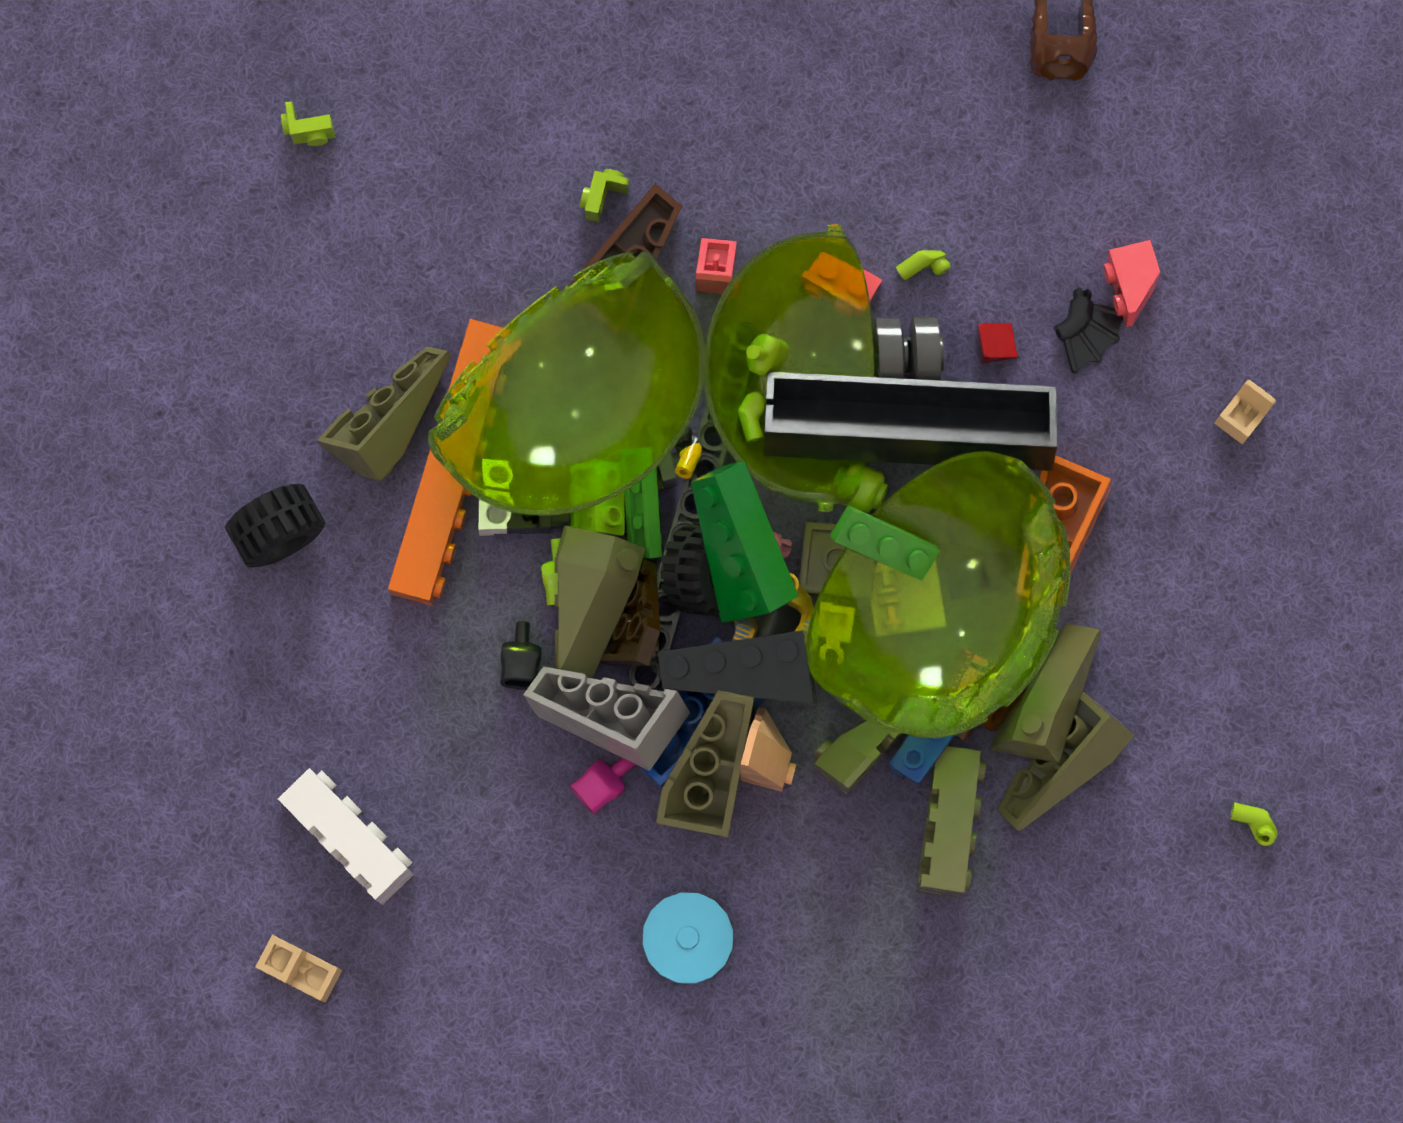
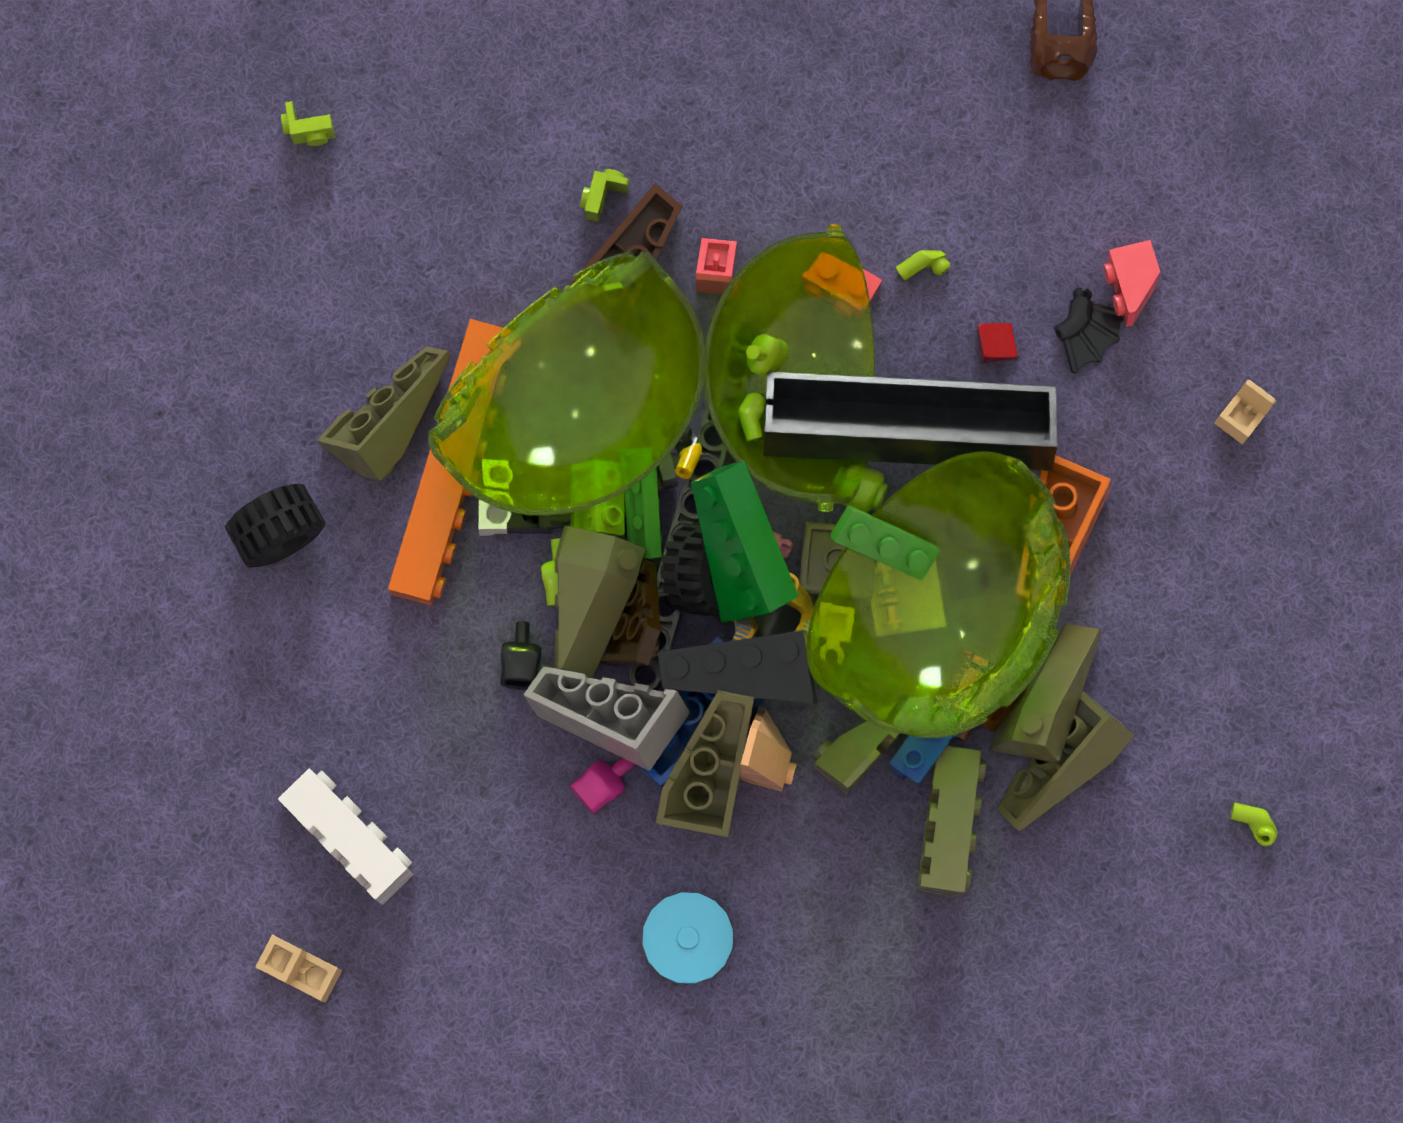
(918, 354): dark grey wheel -> none

